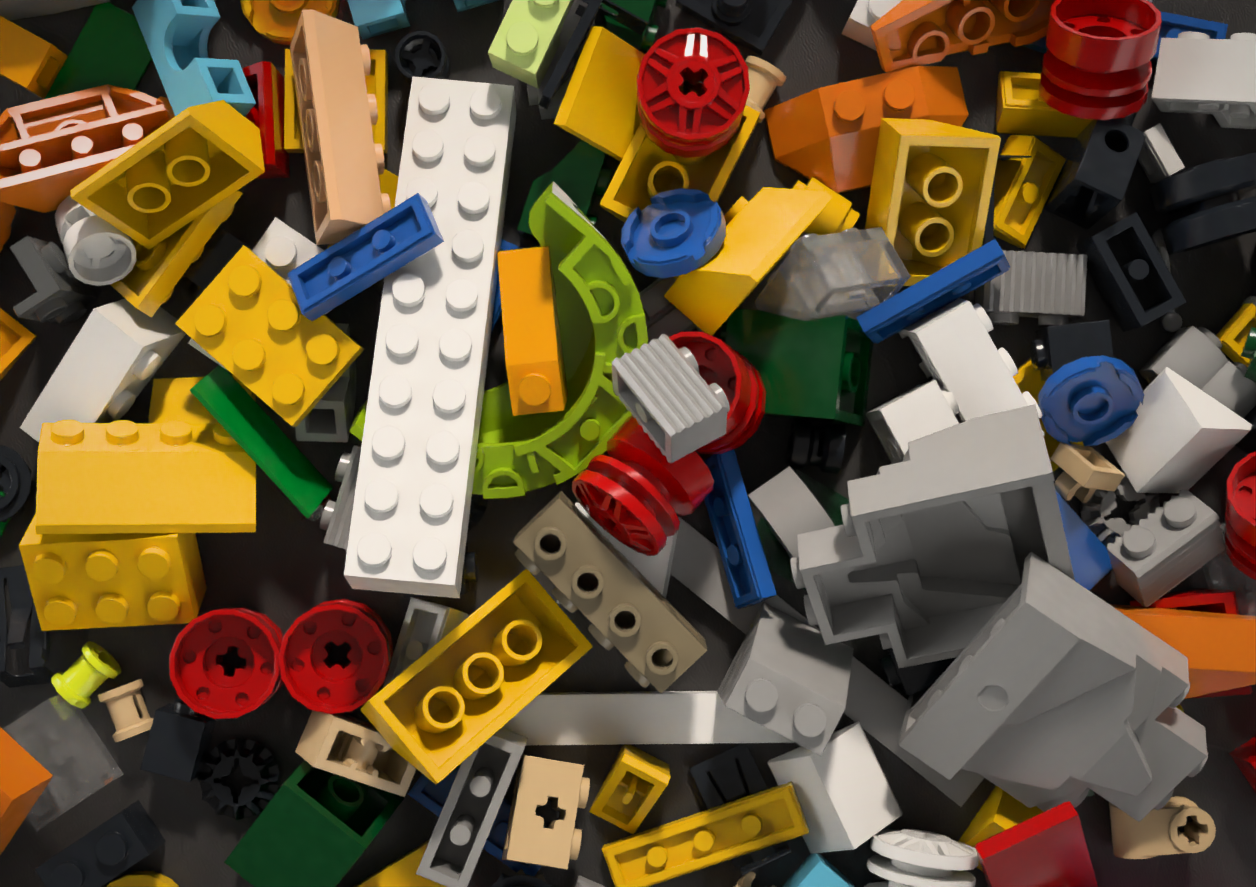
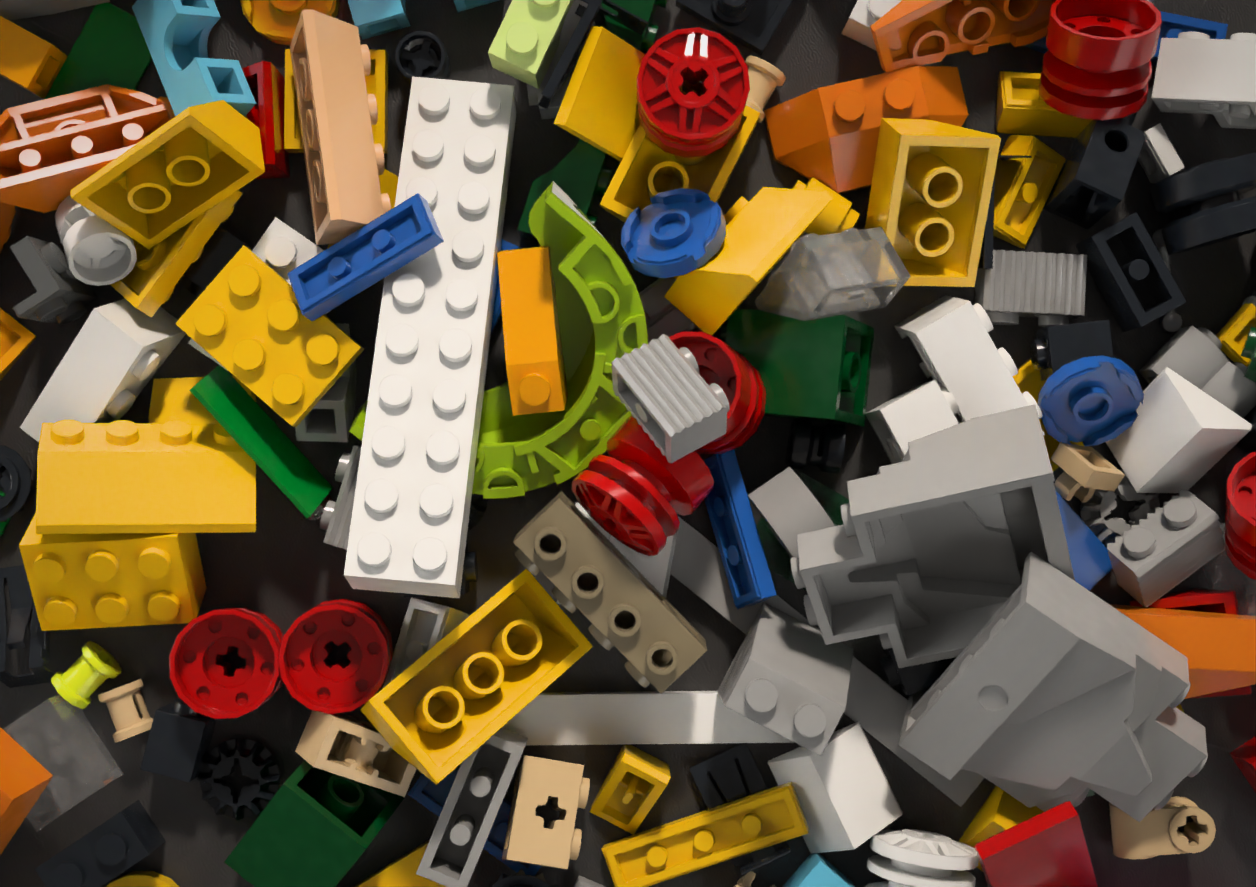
(934, 292): blue tile -> none

